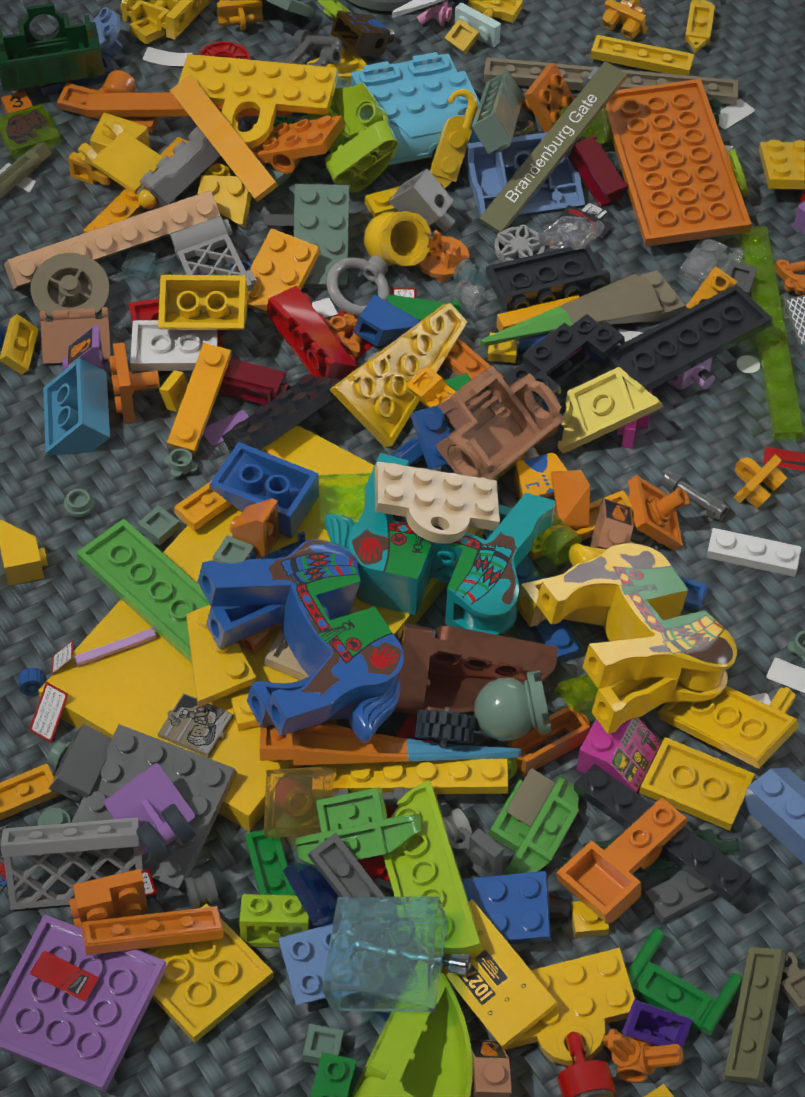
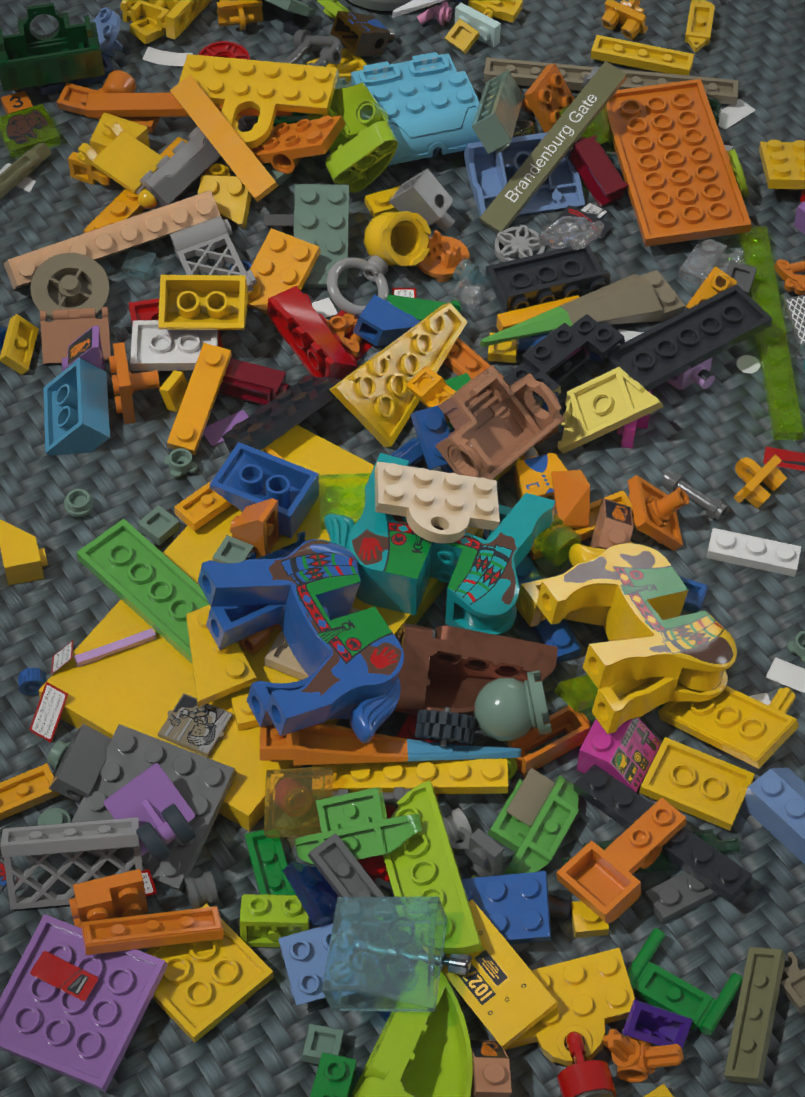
(454, 141): yellow plate -> none

